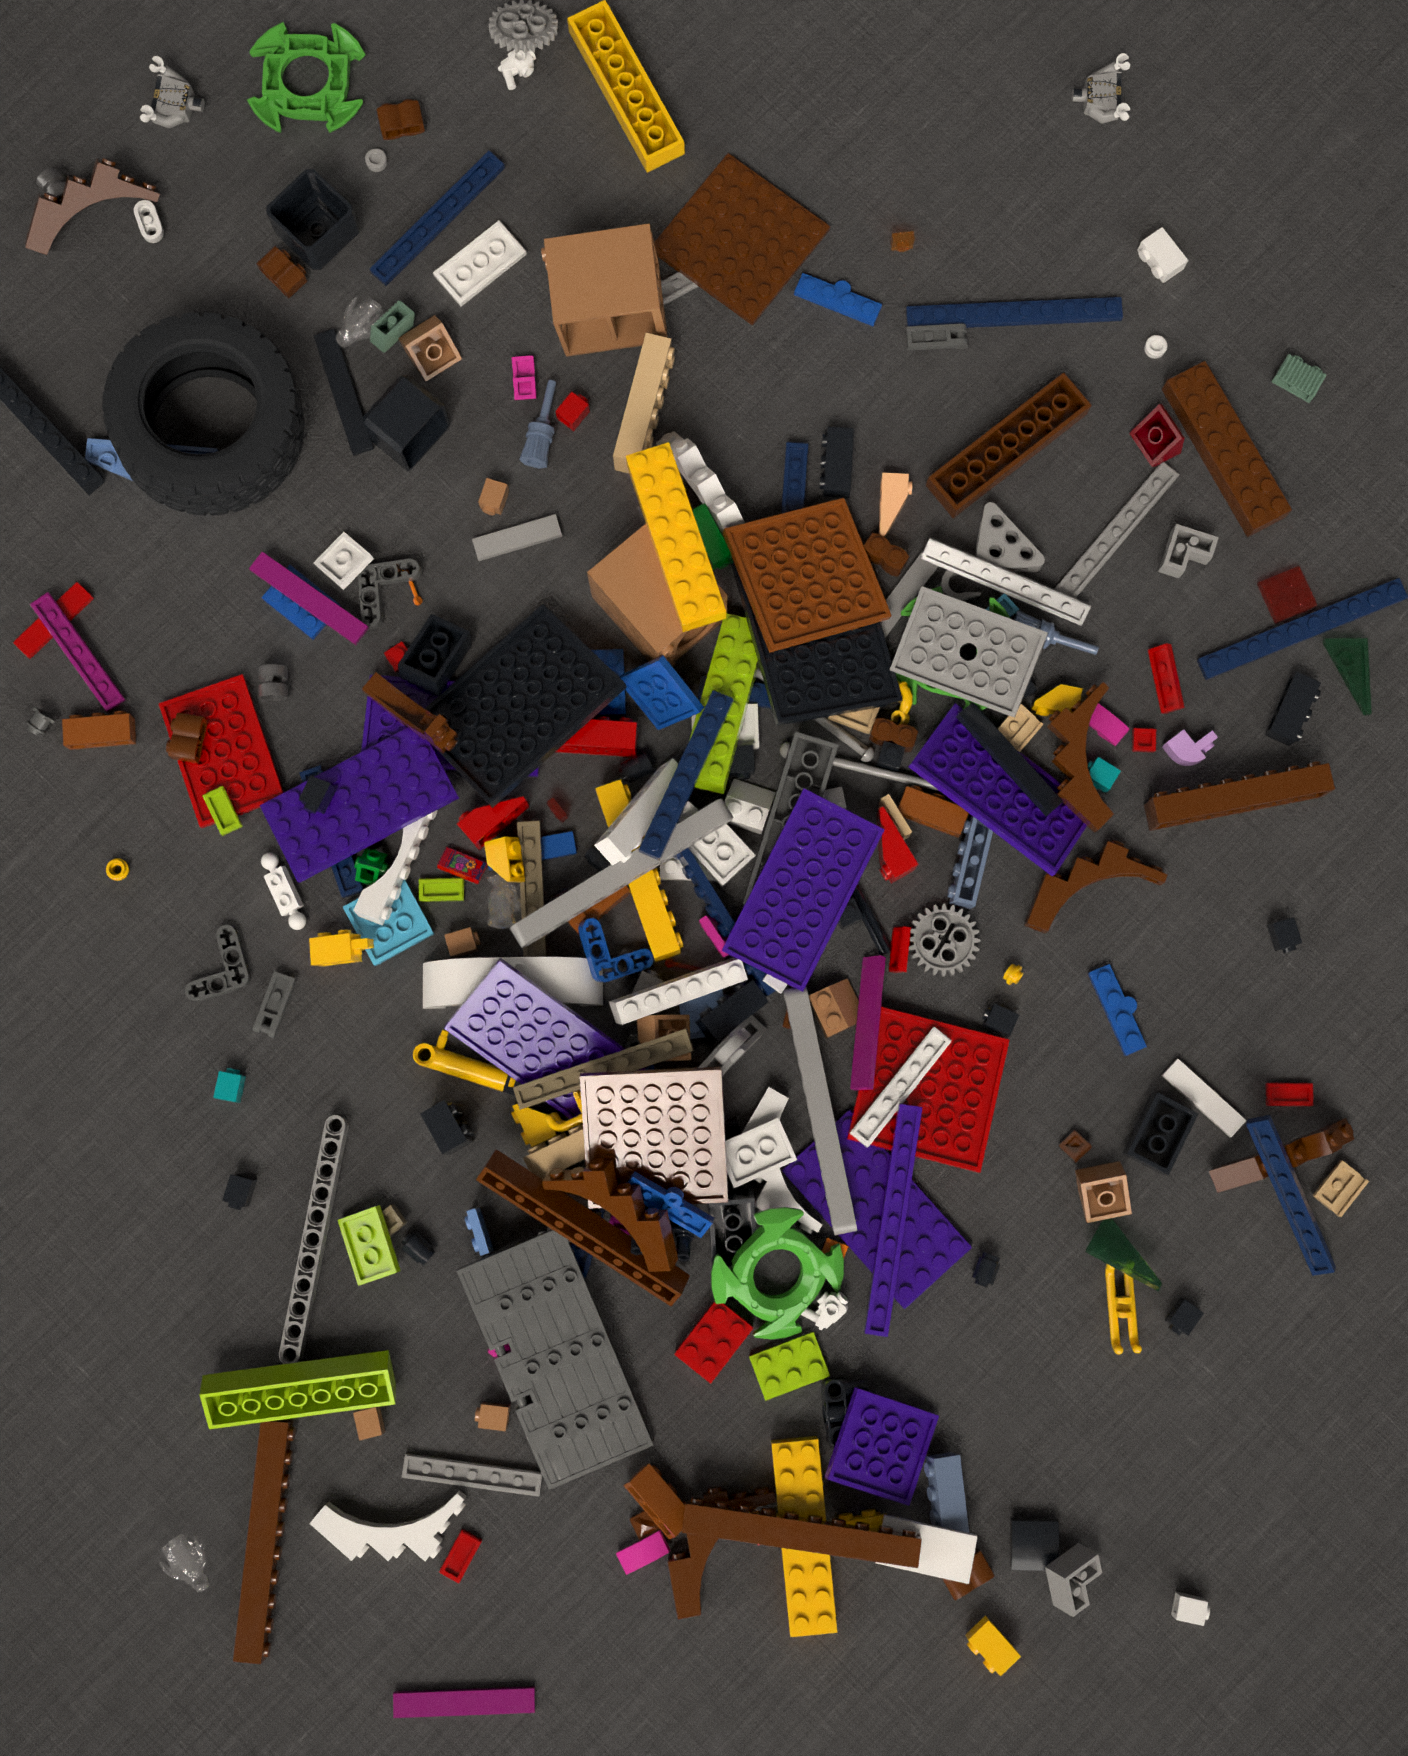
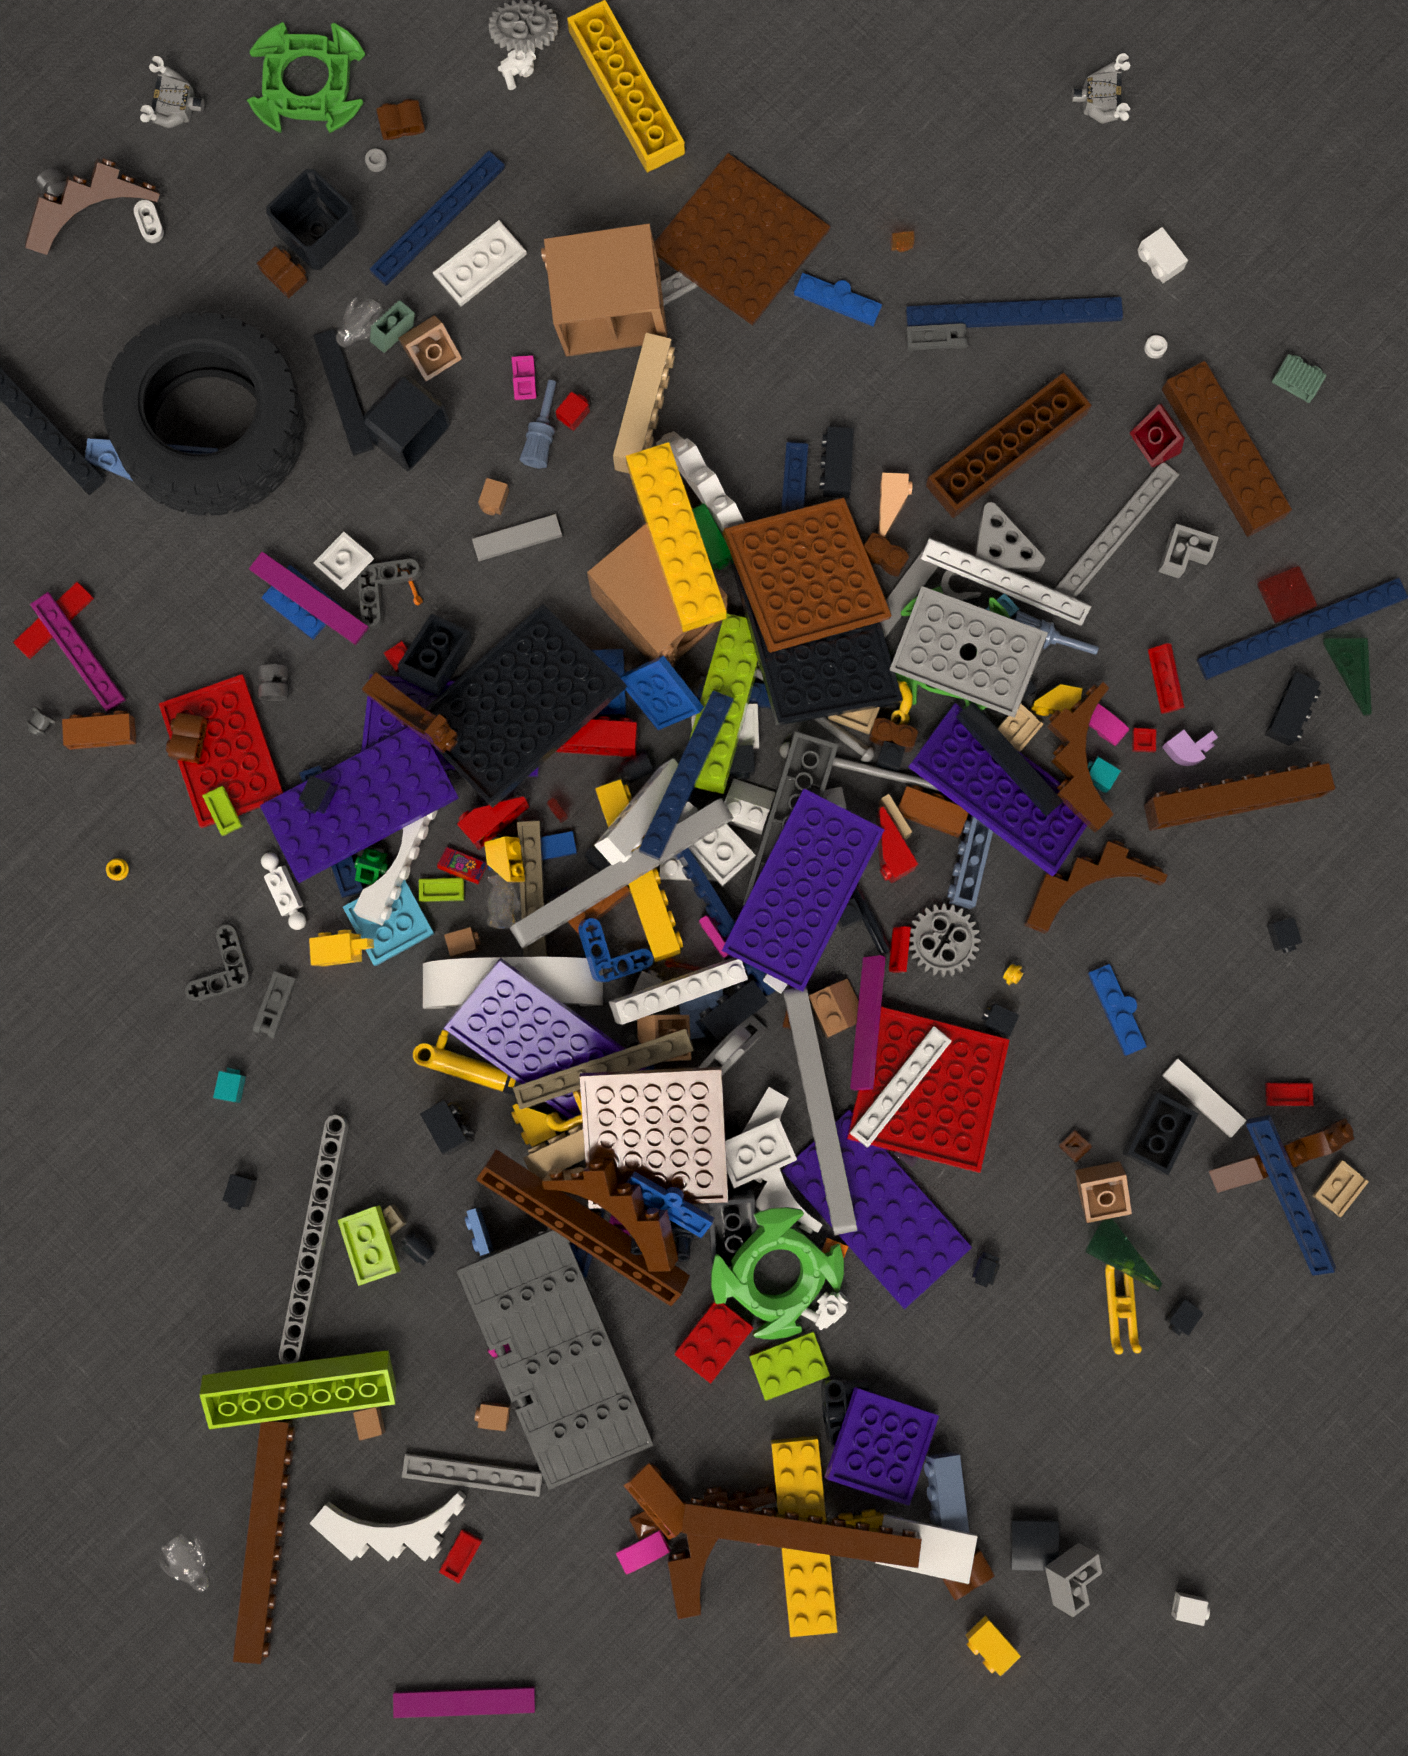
(893, 1220): dark purple plate -> none

